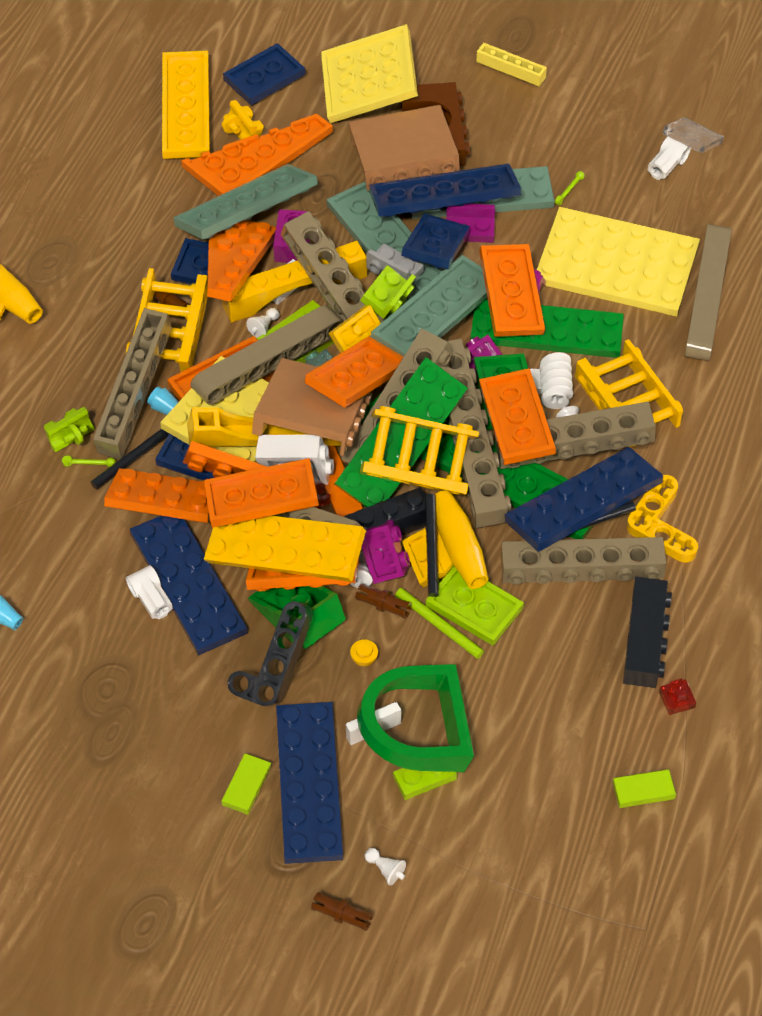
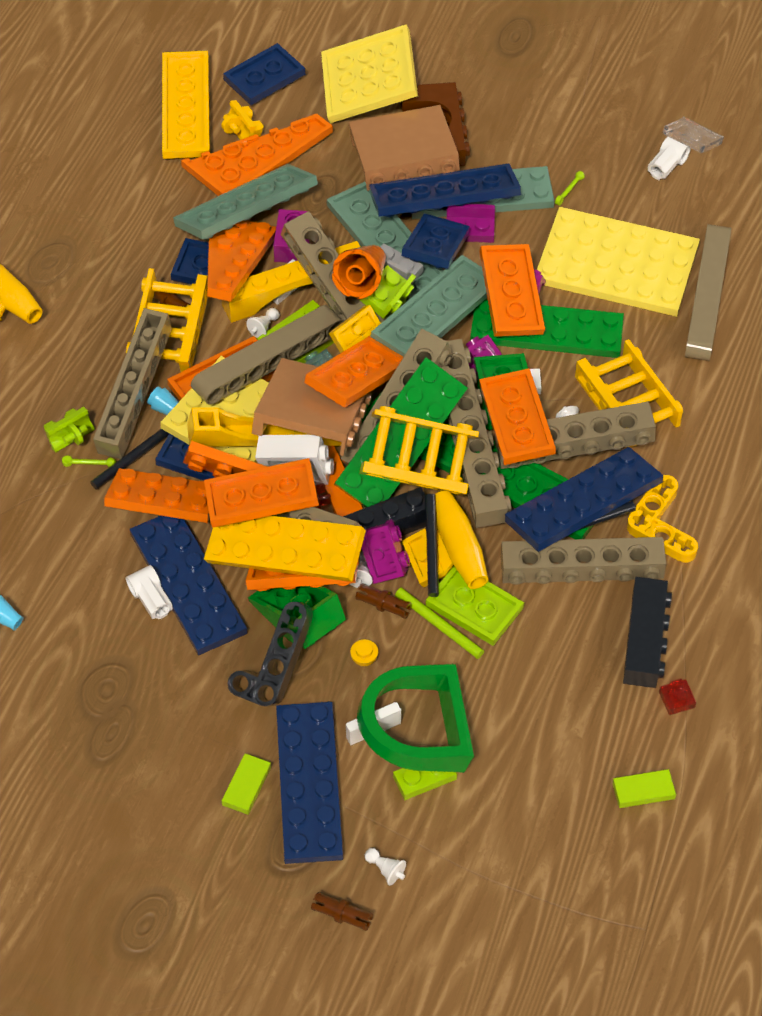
(359, 271): none -> orange cone
(511, 64): light yellow piece -> none
(556, 380): white piece -> none

